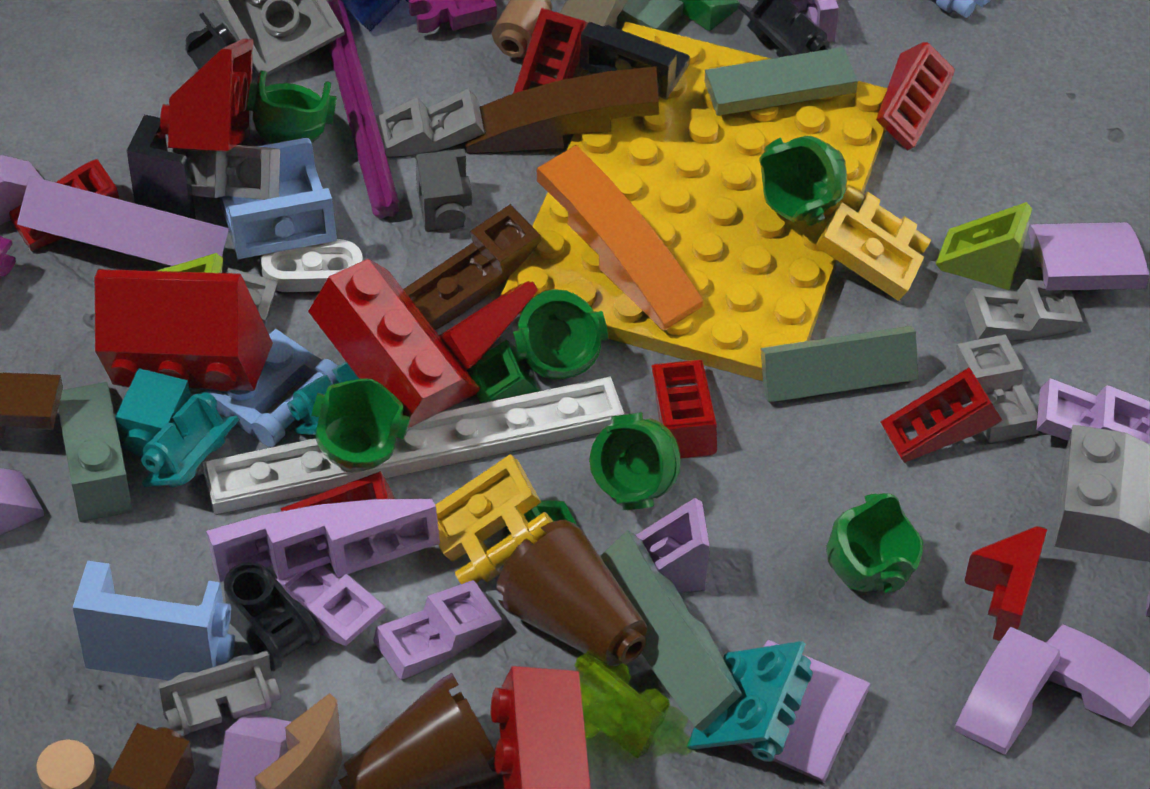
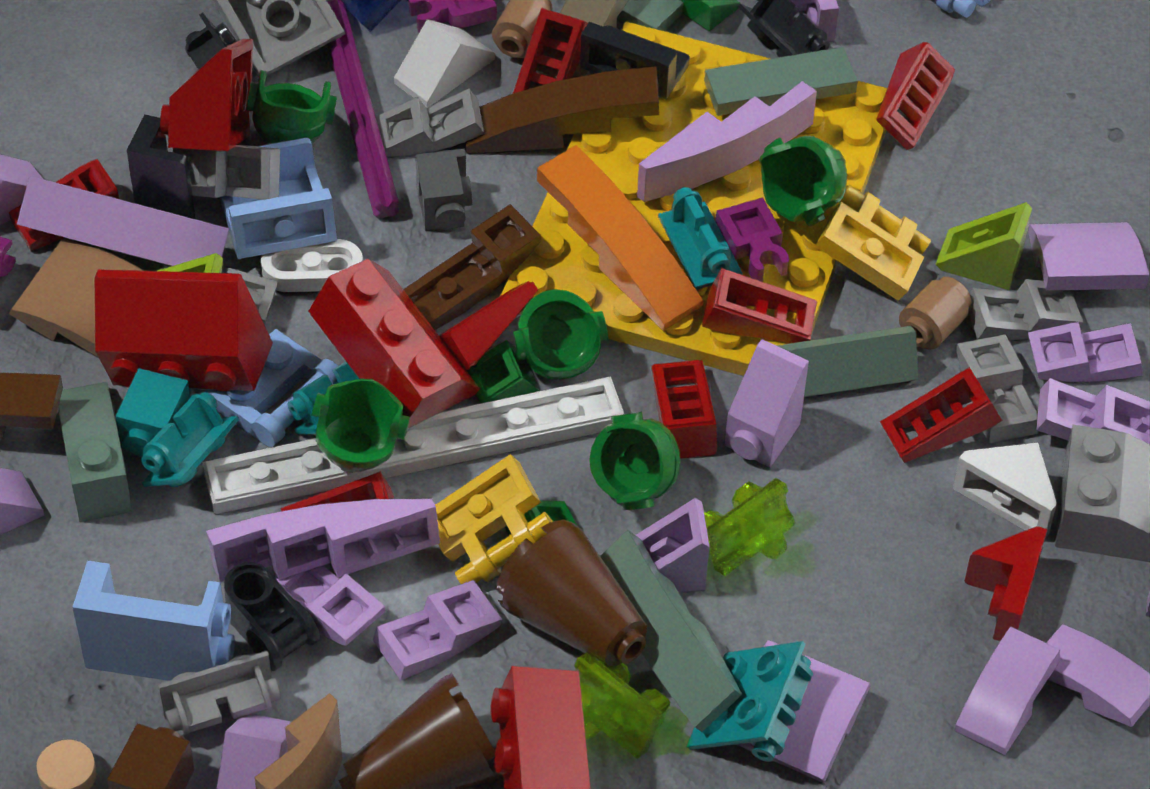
(64, 293): none -> medium nougat slope
(440, 62): none -> white slope
(697, 238): none -> teal hinge
(717, 148): none -> lavender slope
(728, 311): none -> red slope
(751, 527): none -> clear neon green hips
(753, 233): none -> magenta plate
(767, 404): none -> lavender slope
(874, 545): green cap -> none
(936, 311): none -> medium nougat brick
(1009, 483): none -> white slope
(1085, 357): none -> lavender slope

